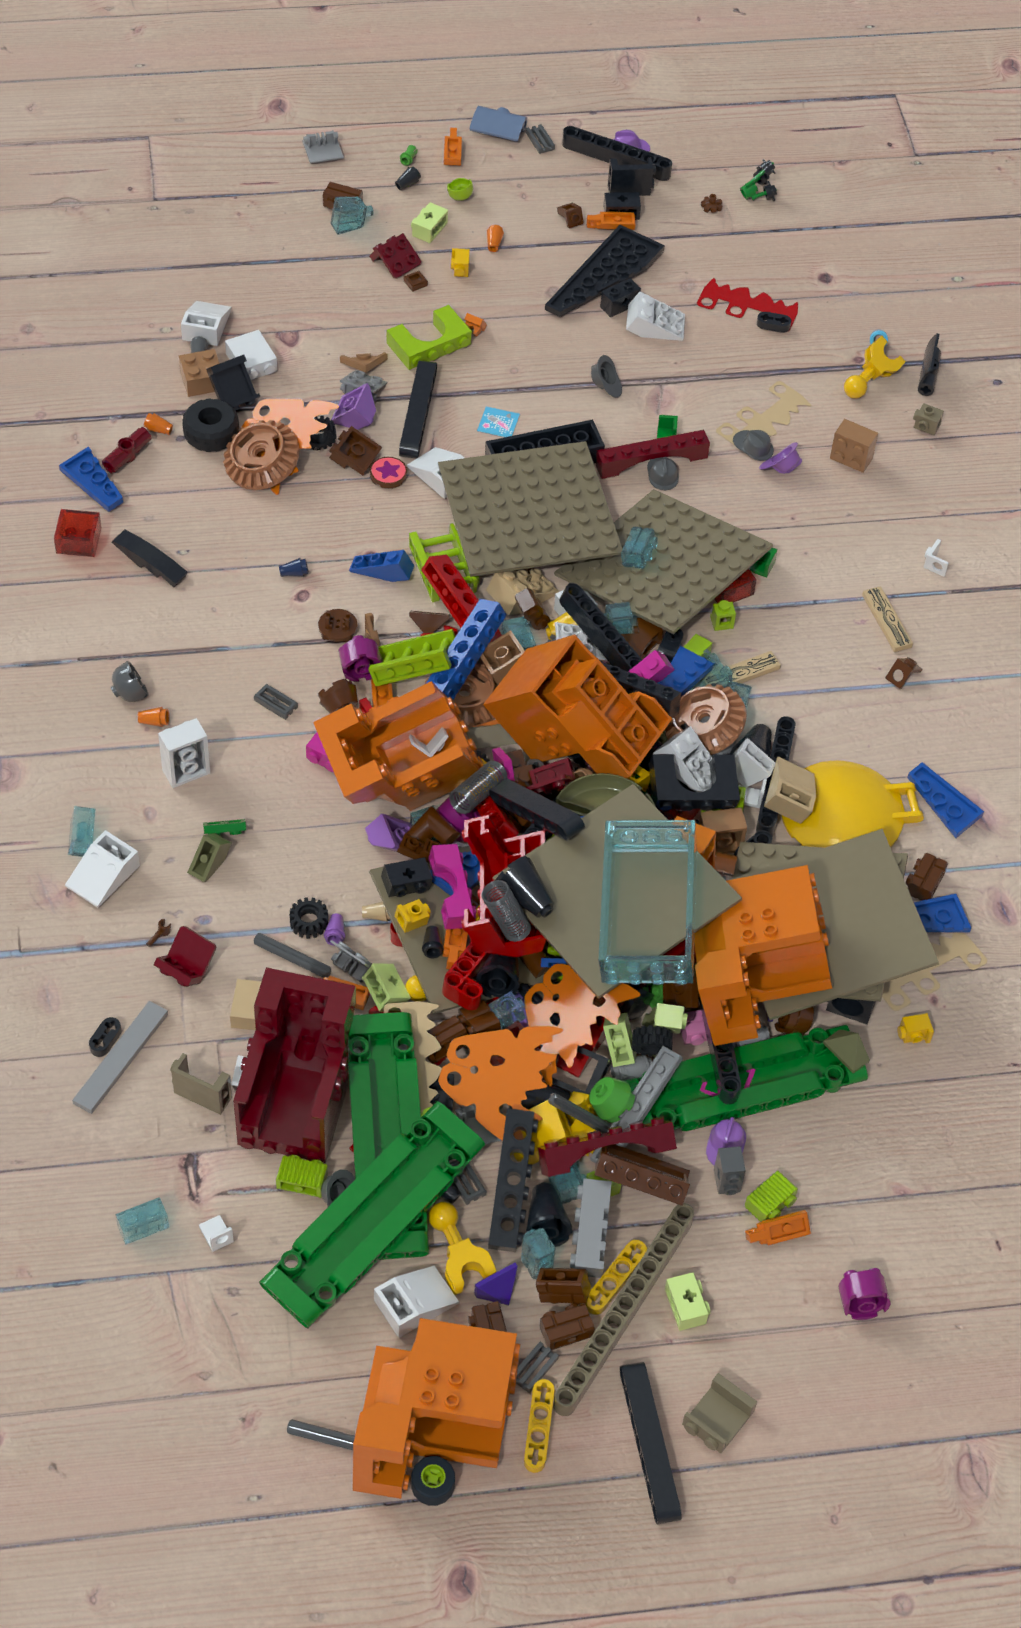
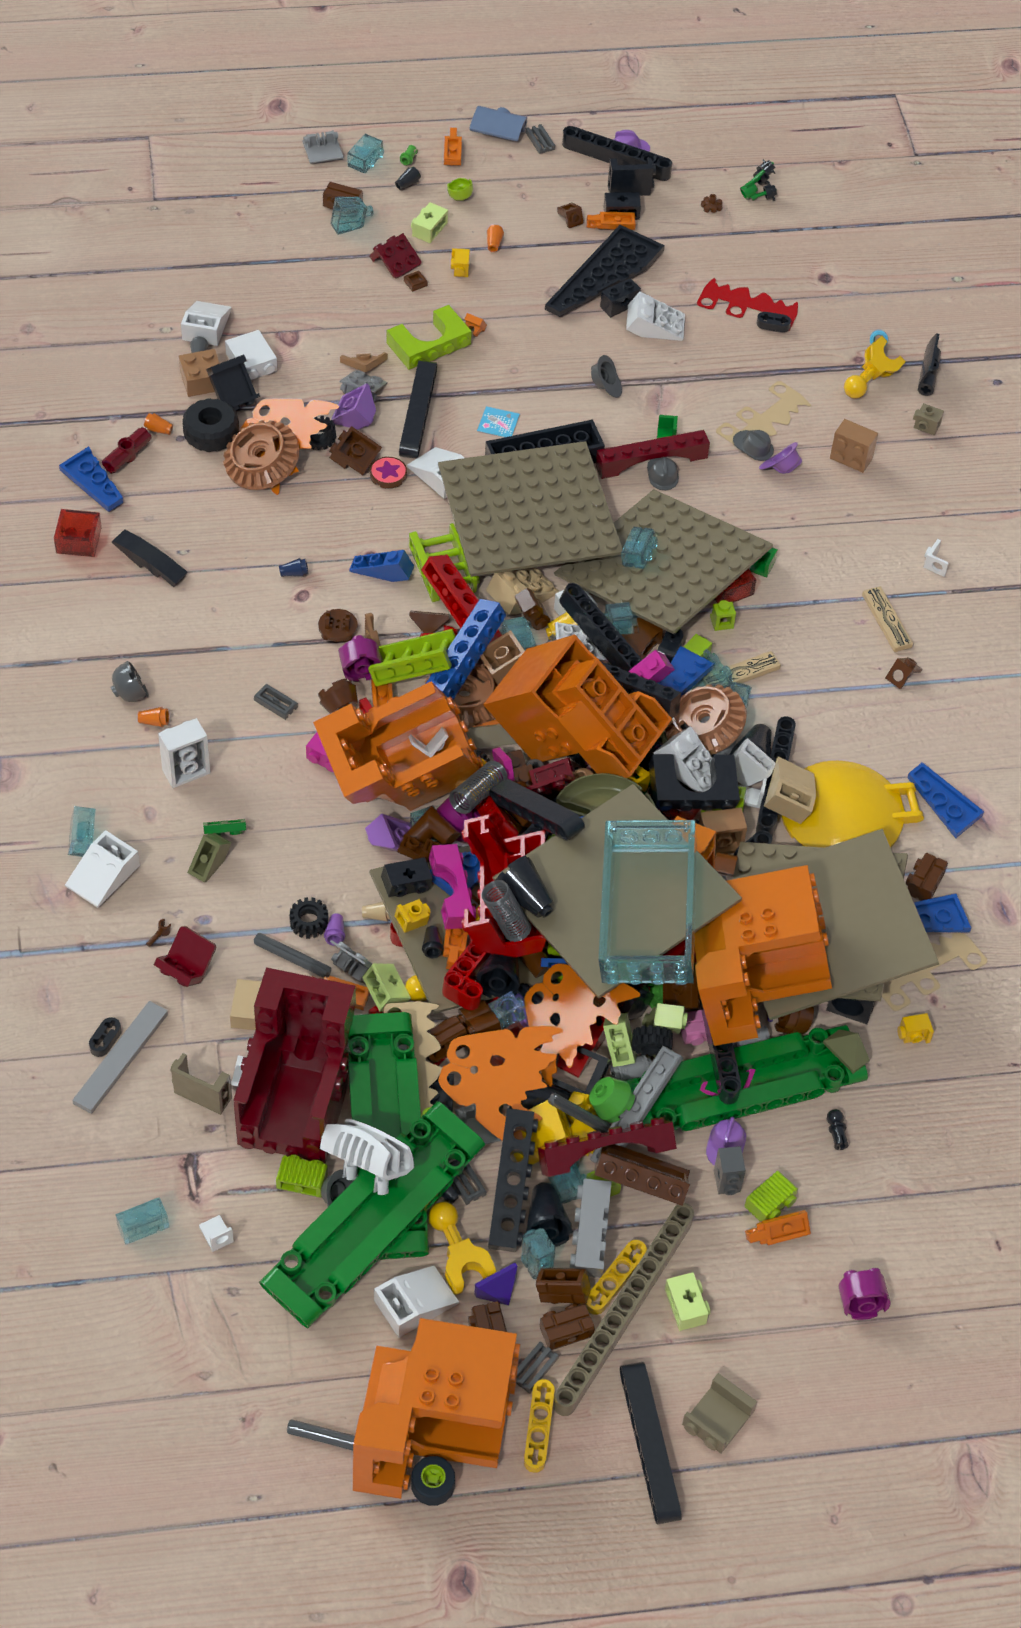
(365, 153): none -> clear light blue brick
(368, 1149): none -> white piece
(837, 1128): none -> black pin

